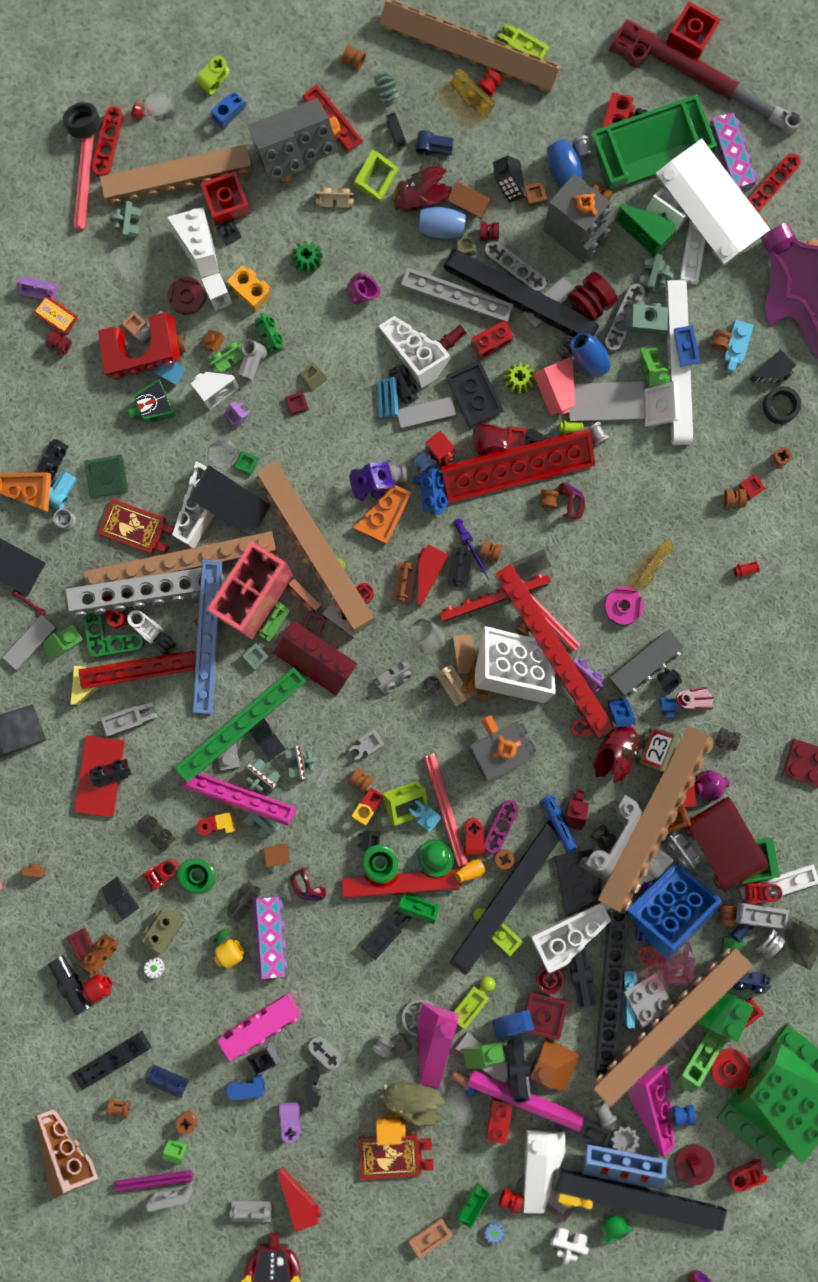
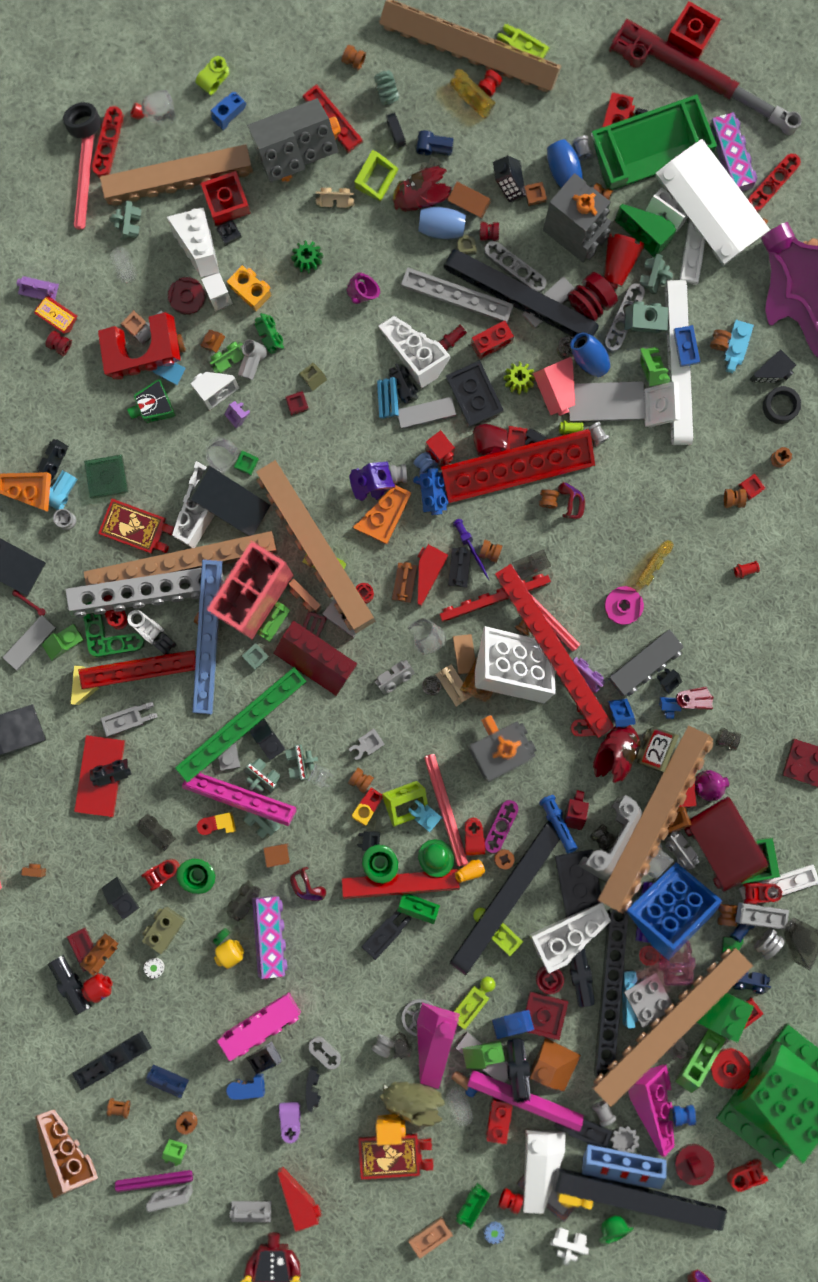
(620, 258): none -> red cone

